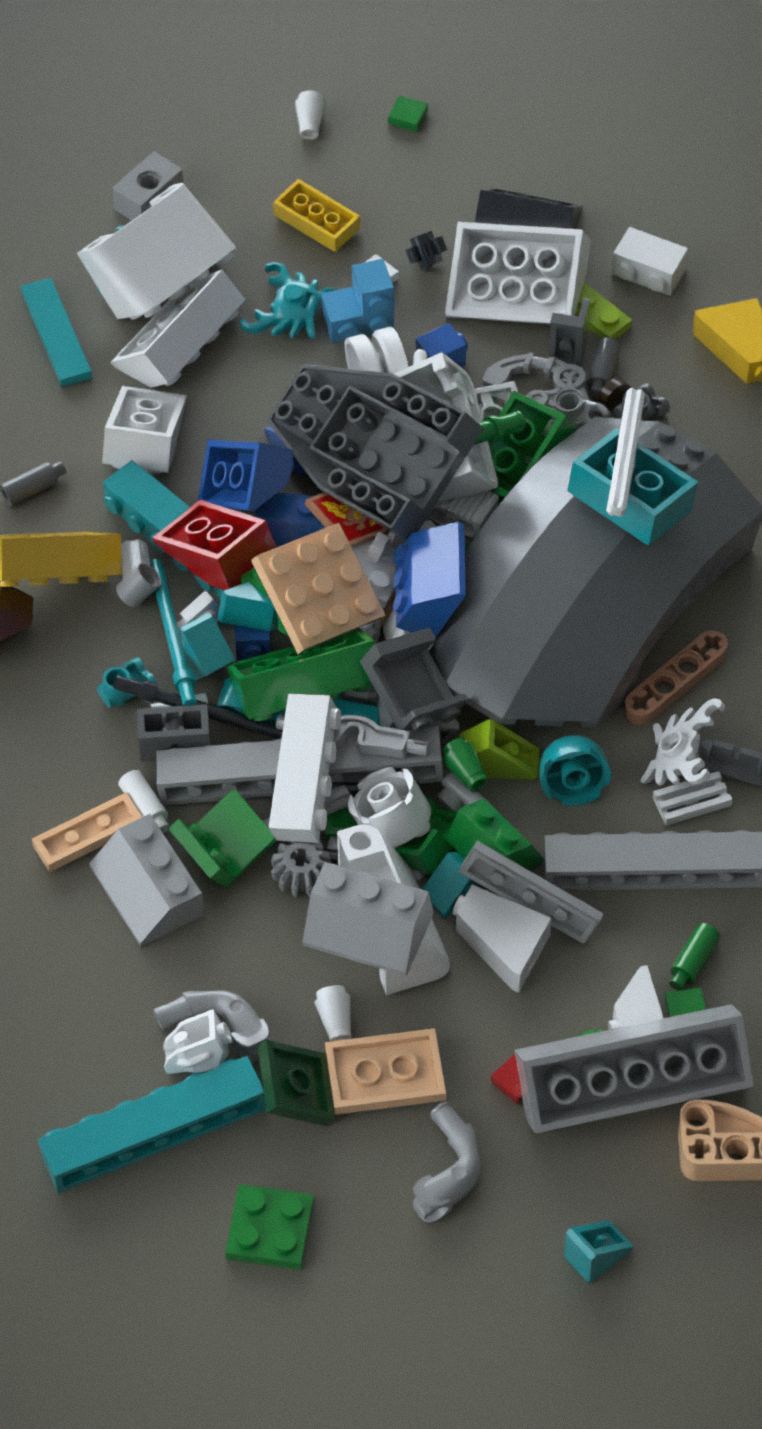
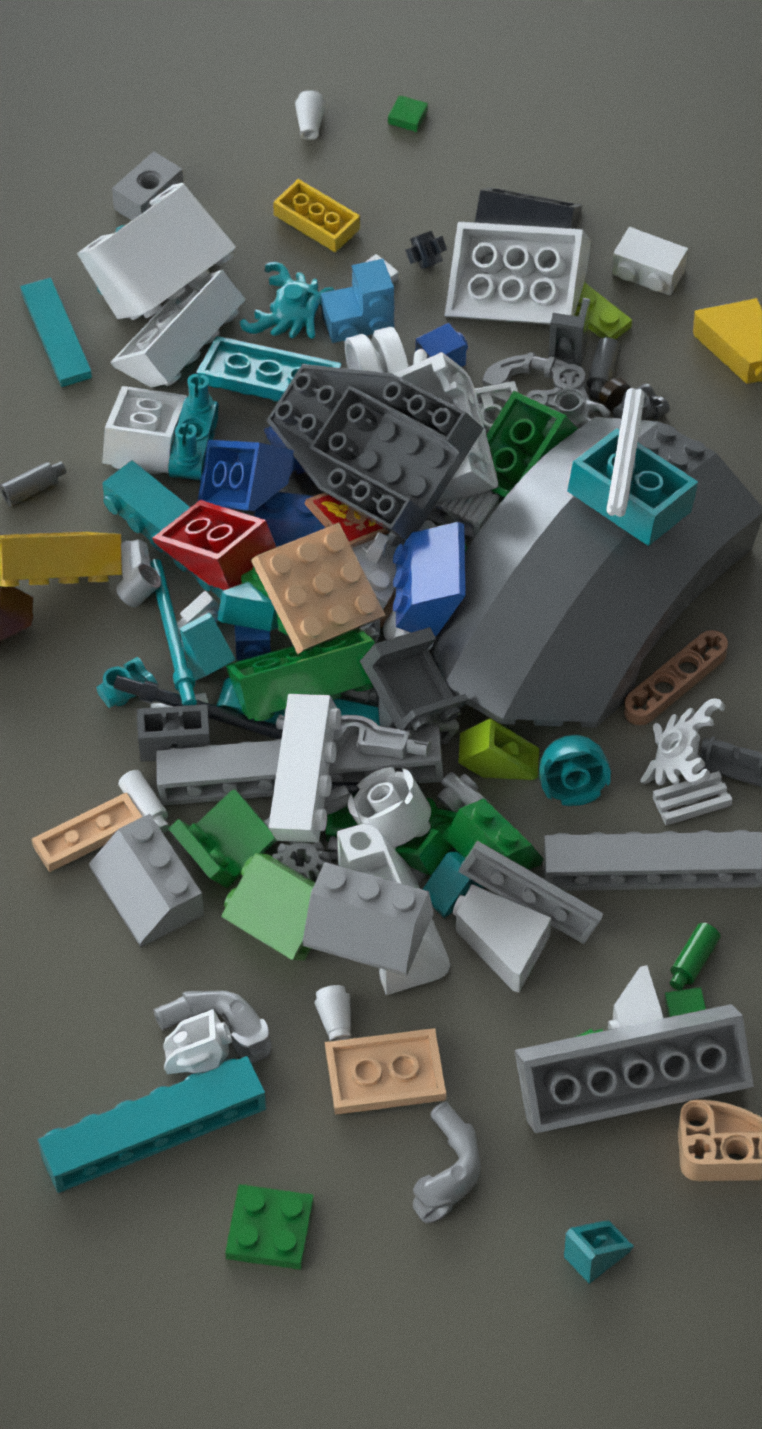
(194, 429): none -> teal piece
(253, 367): none -> teal plate
(271, 905): none -> bright green brick
(296, 1083): dark green plate -> none
(464, 763): green cone -> none
(500, 426): green pin -> none
(507, 1080): red tile -> none

